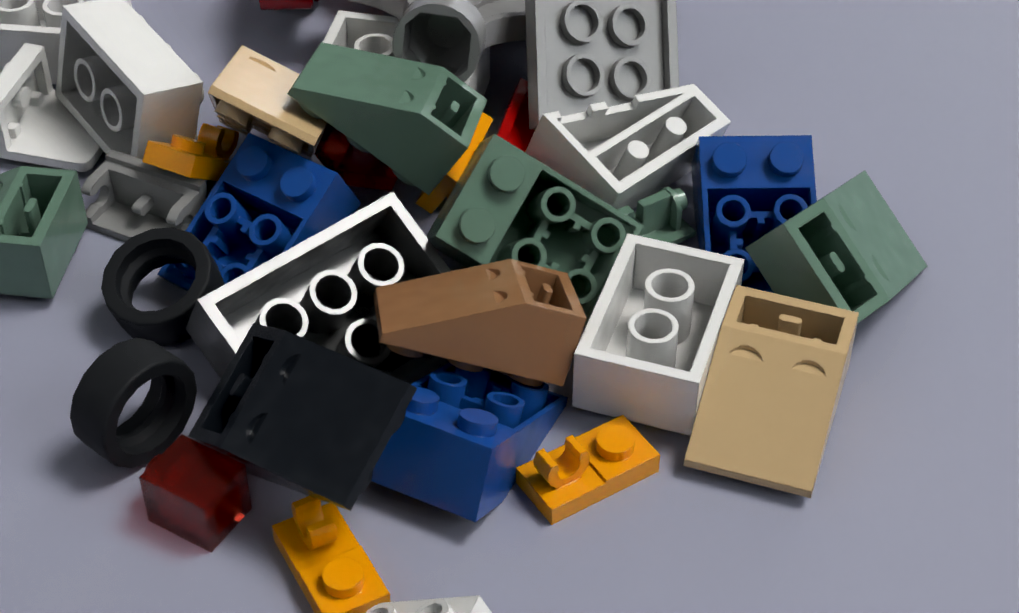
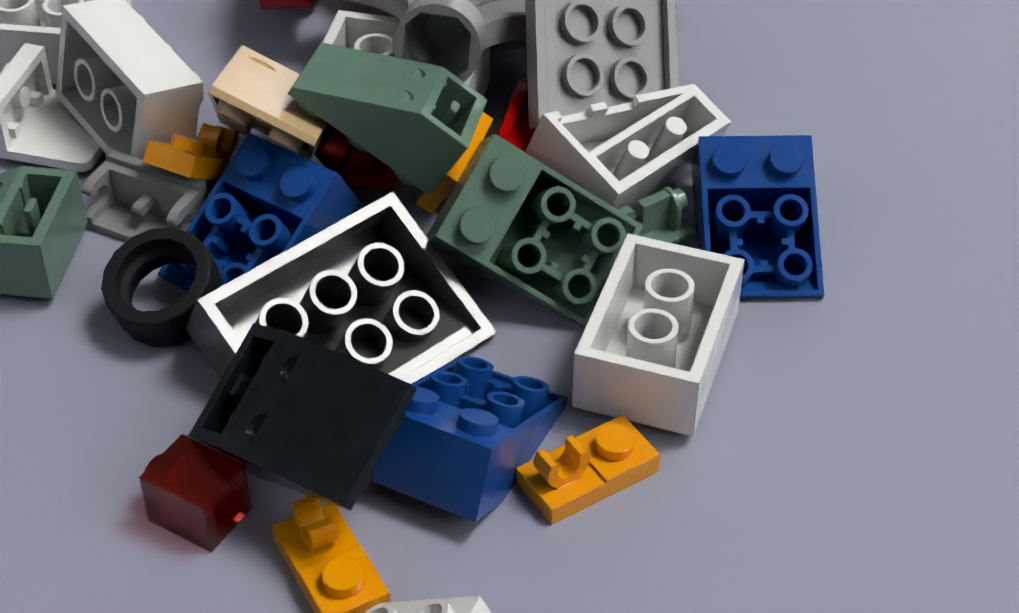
(110, 385): black tyre -> none
(487, 317): medium nougat slope -> none
(772, 390): tan slope -> none
(840, 251): sand green slope -> none

